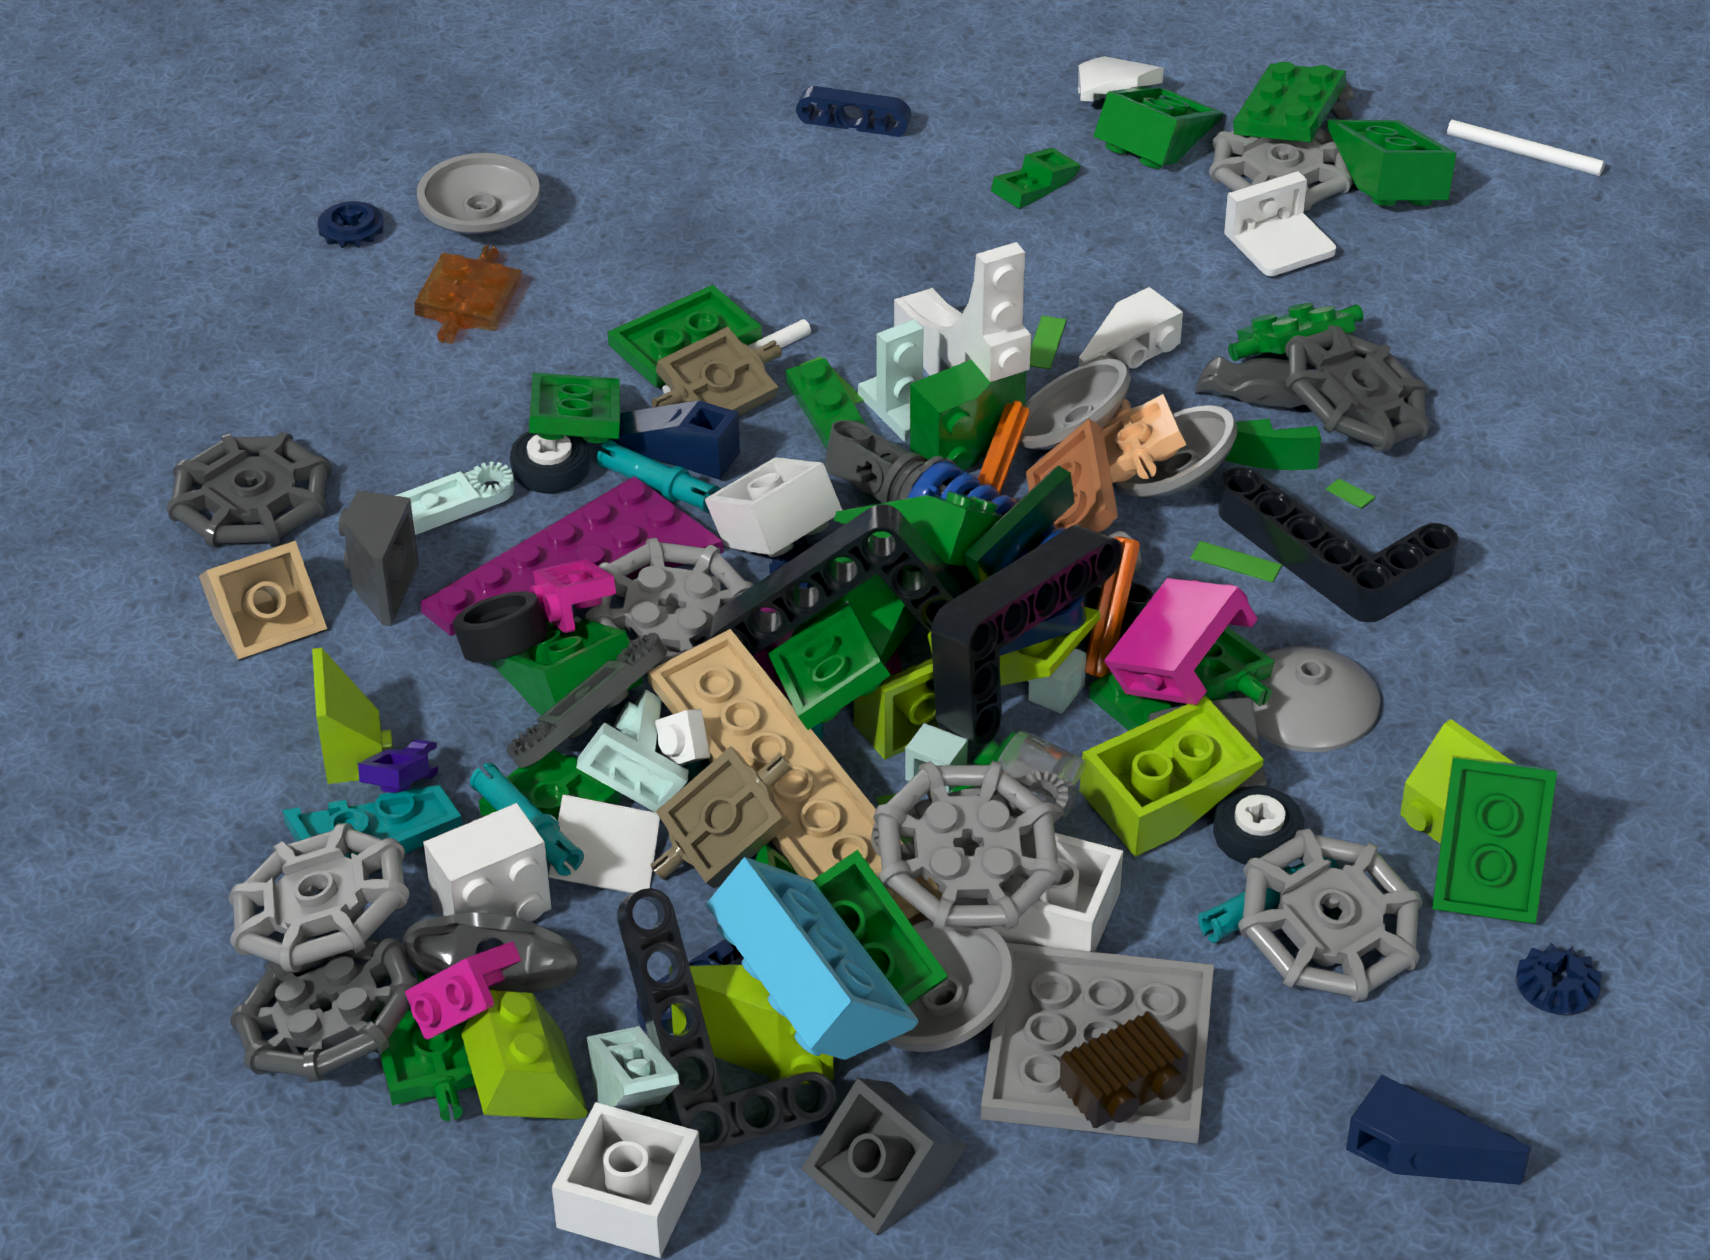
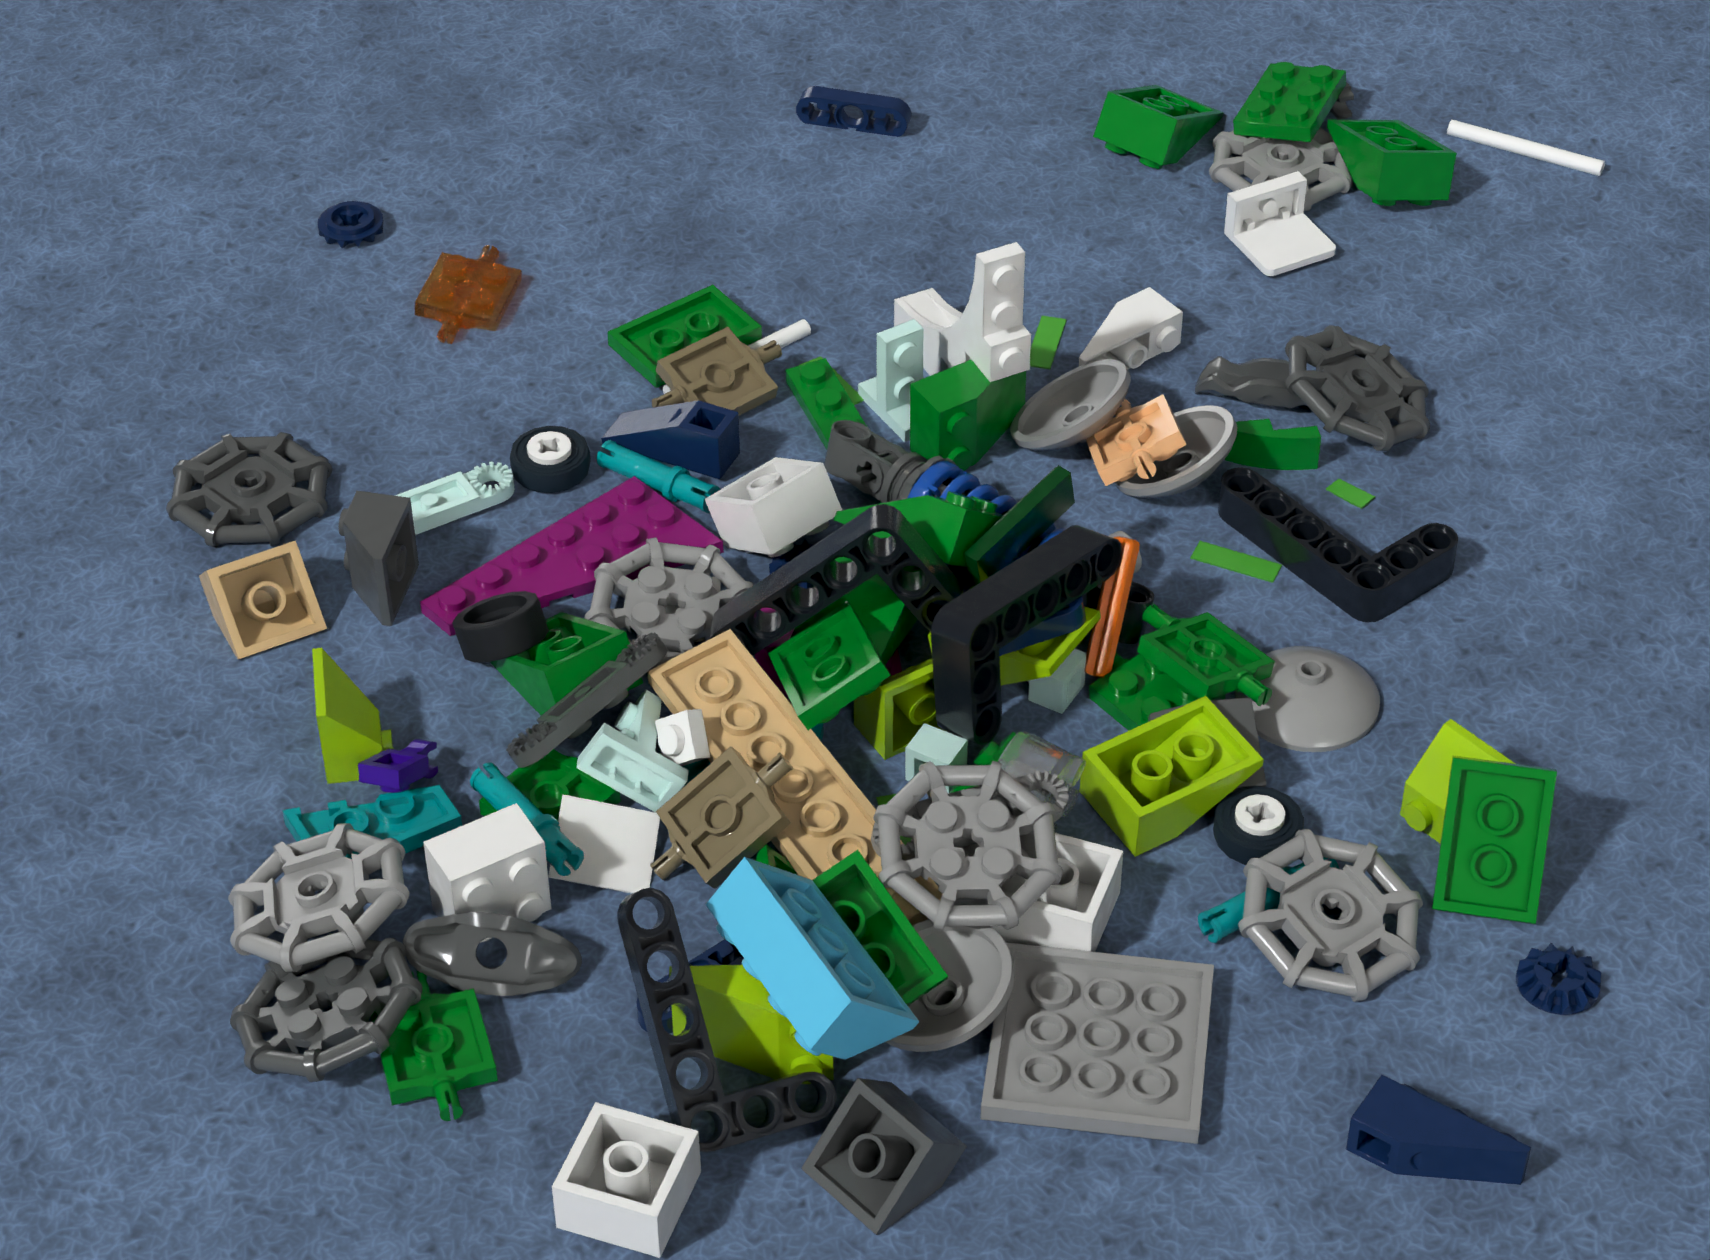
(460, 990): dark pink bracket -> none
(478, 193): light grey dish -> none
(522, 1060): lime slope -> none
(569, 584): dark pink bracket -> none
(575, 407): green plate -> none
(629, 1070): light aqua slope -> none
(1004, 445): orange axle -> none
(1039, 176): green slope -> none
(1086, 458): nougat plate -> none
(1110, 74): white slope -> none
(1123, 1070): dark brown brick -> none
(1173, 636): dark pink panel -> none
(1272, 333): green plate -> none

